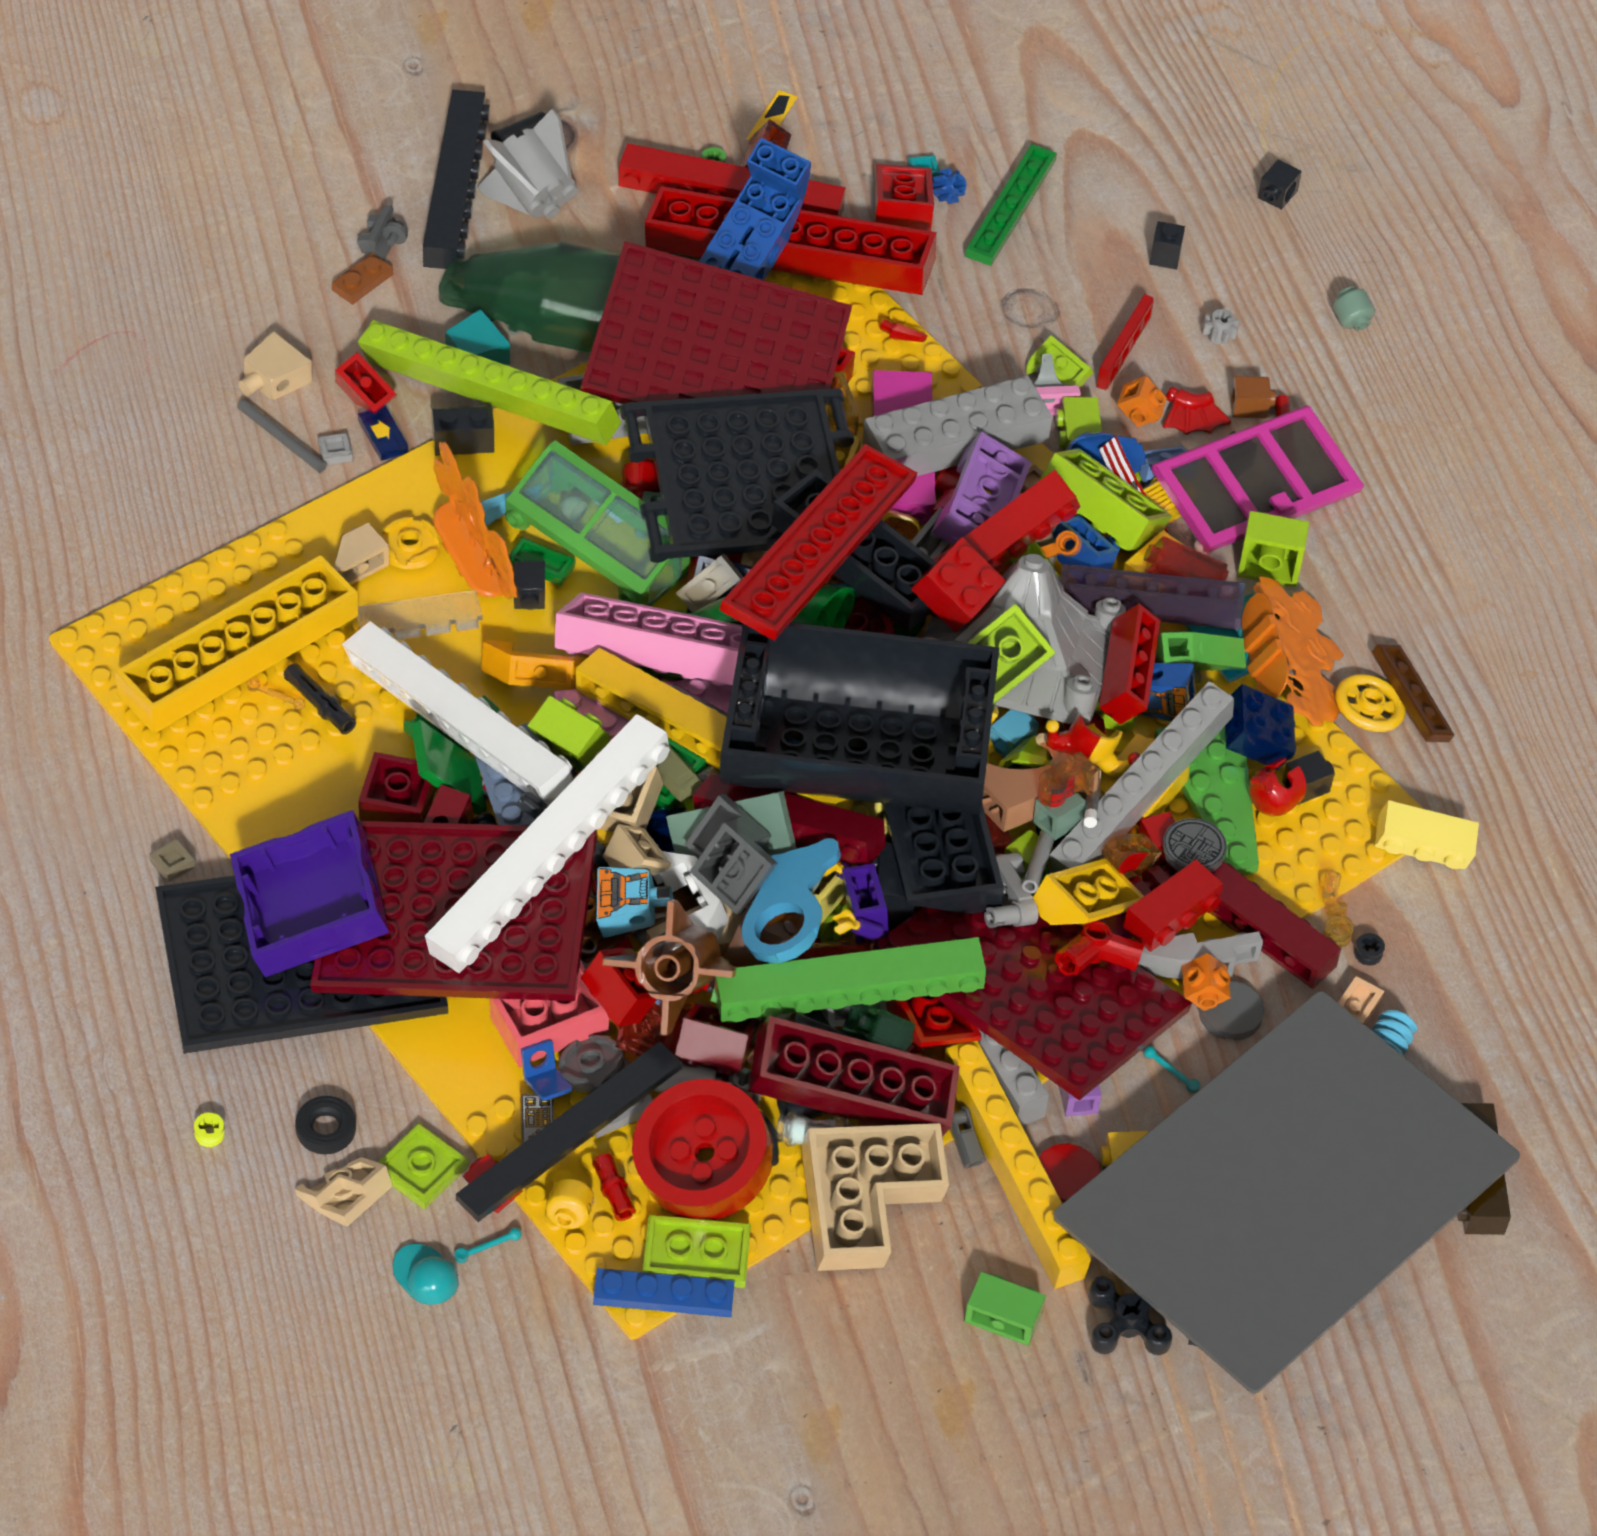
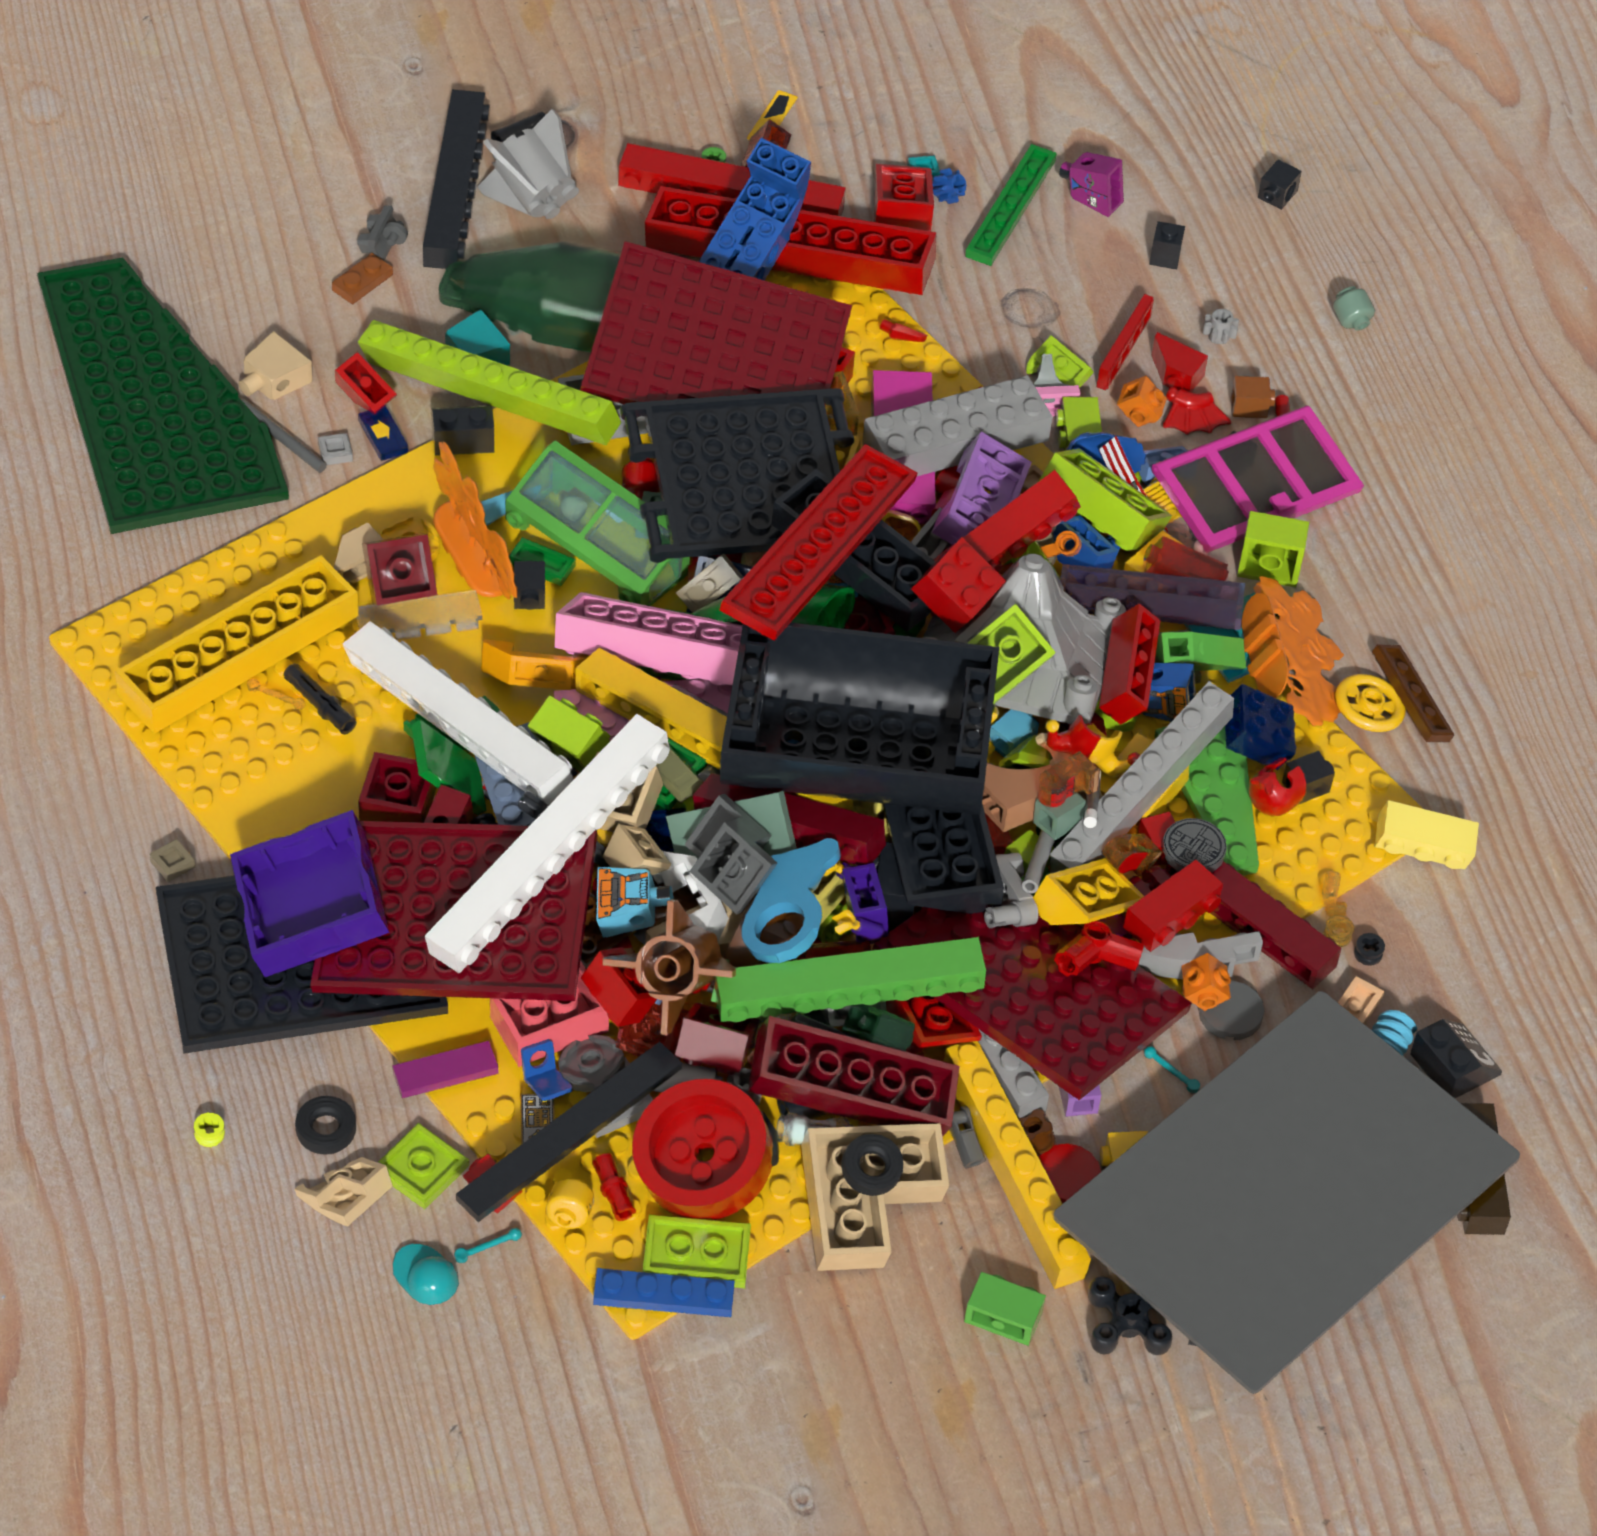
(151, 409): none -> dark green wing
(399, 569): none -> dark red brick
(445, 1069): none -> magenta tile
(858, 1178): none -> black tyre
(1038, 1131): none -> reddish brown brick
(1095, 181): none -> magenta torso
(1178, 363): none -> red slope
(1453, 1057): none -> black slope

